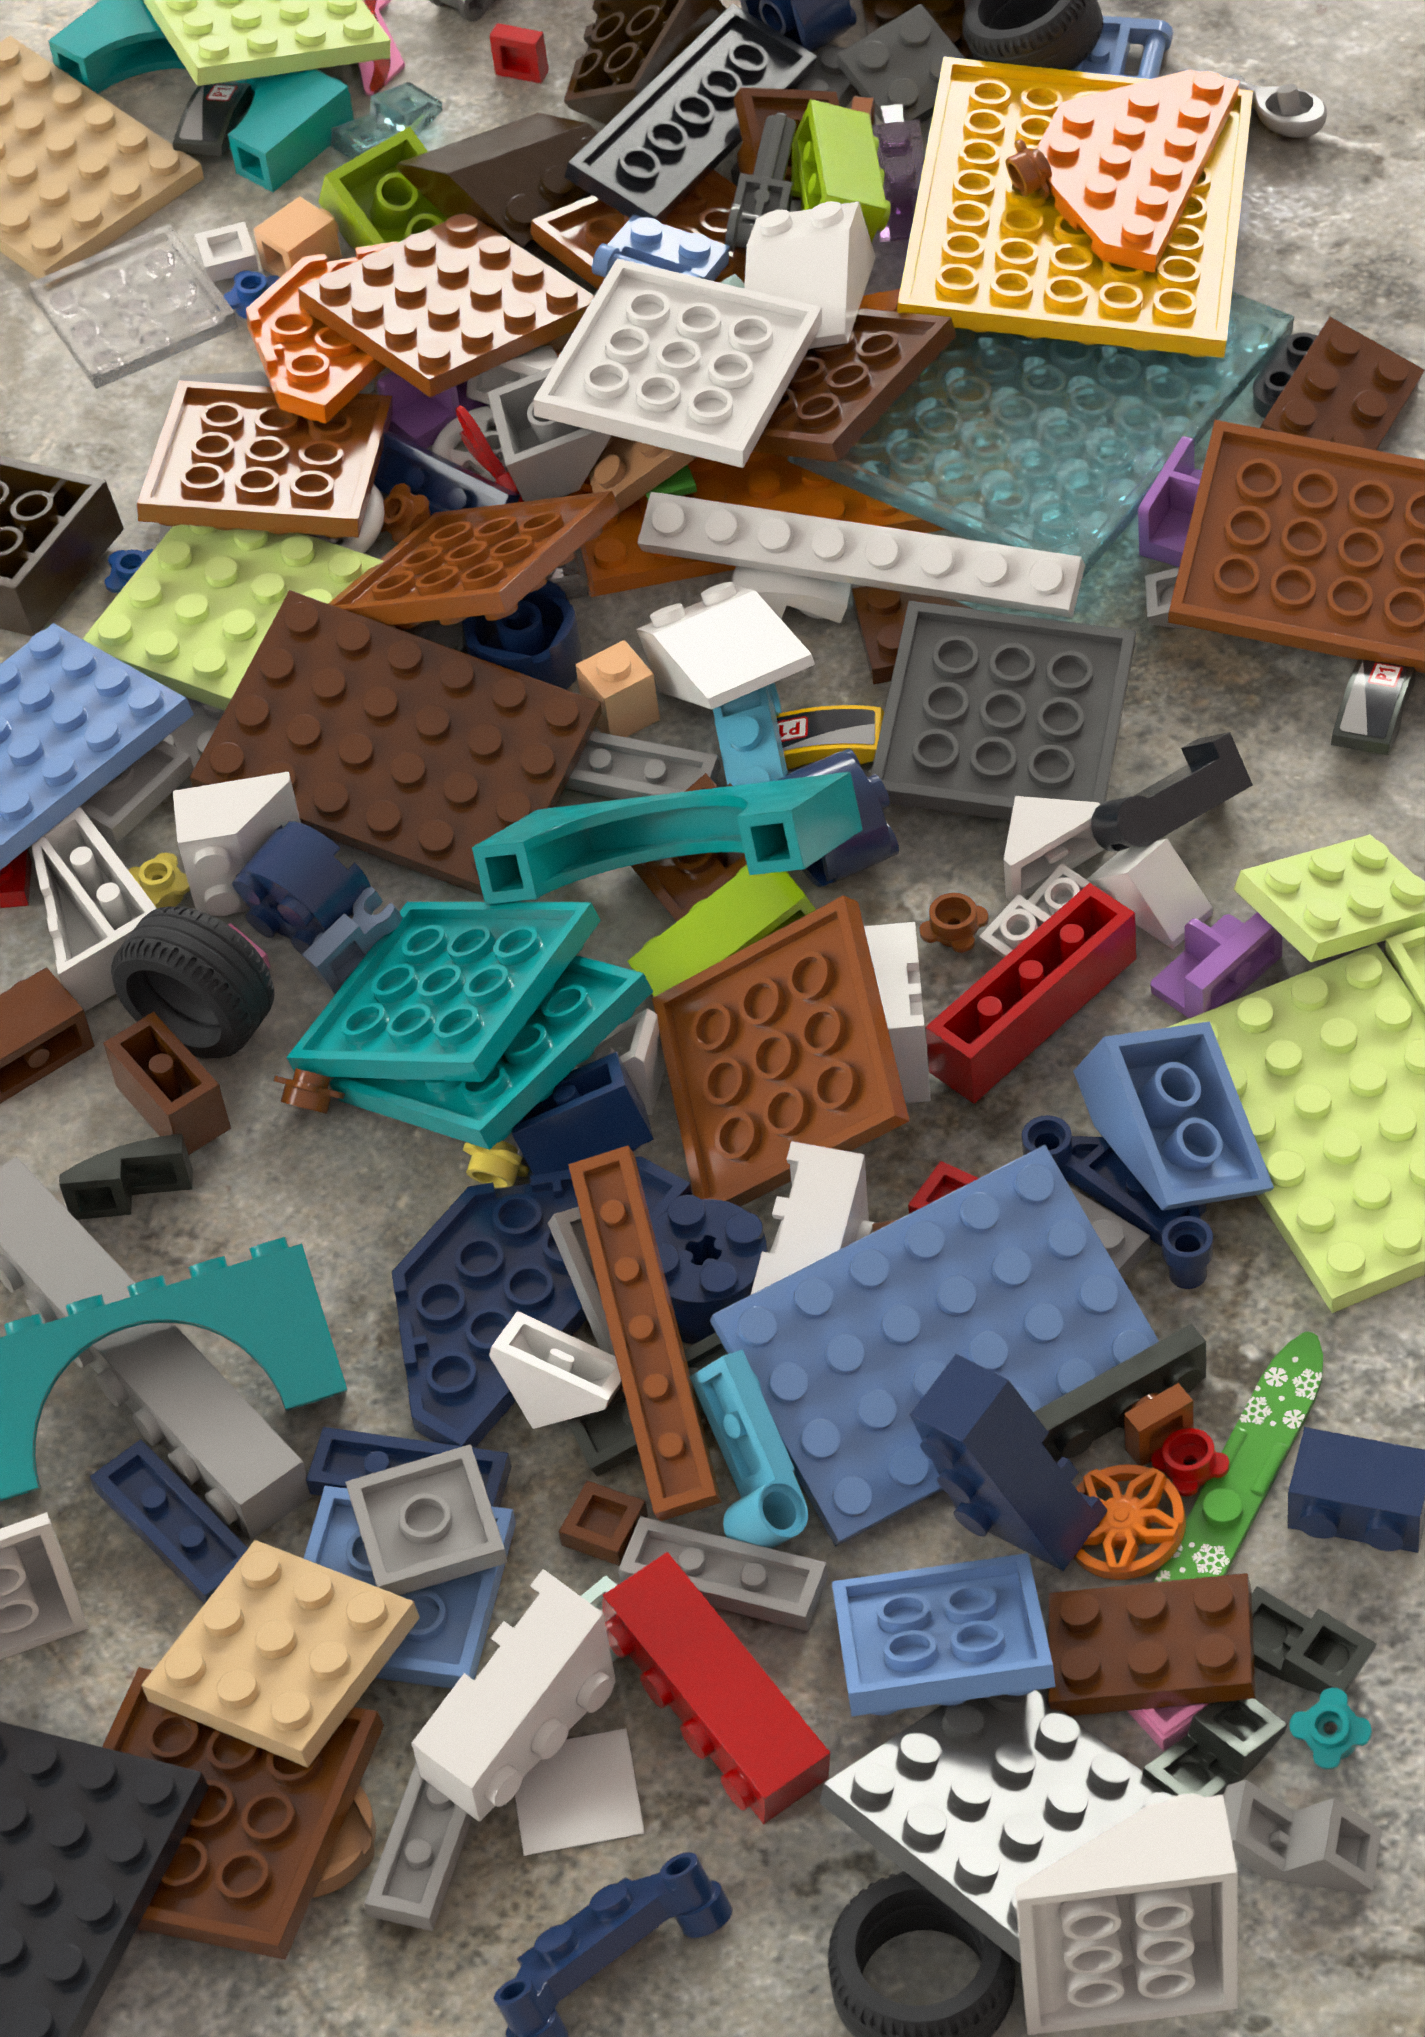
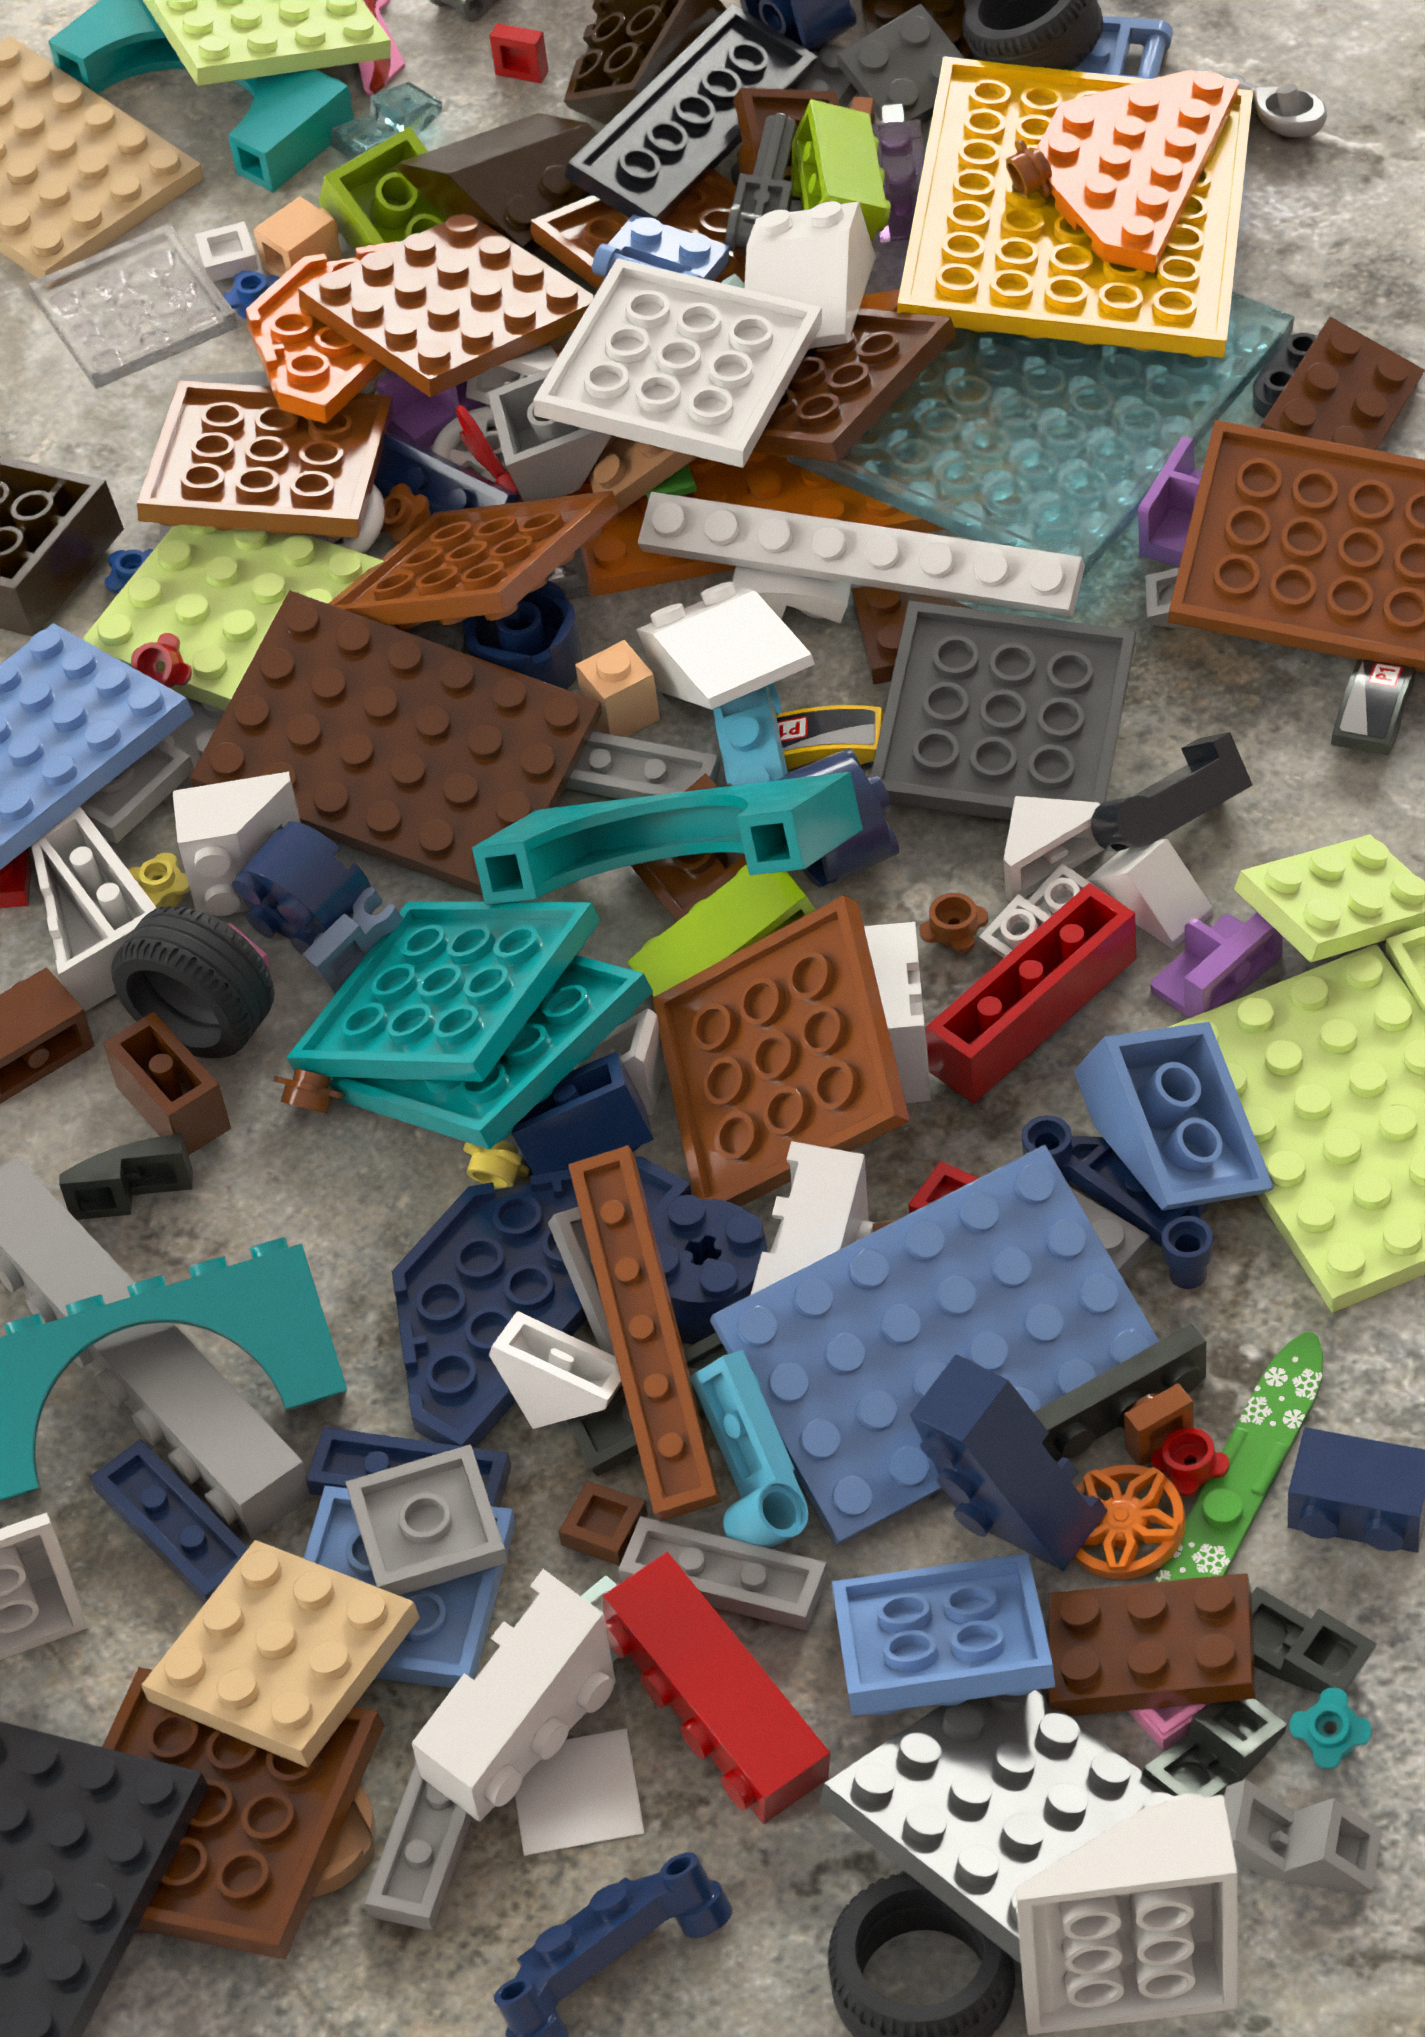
(166, 649): none -> red plate
(211, 117): slope -> none

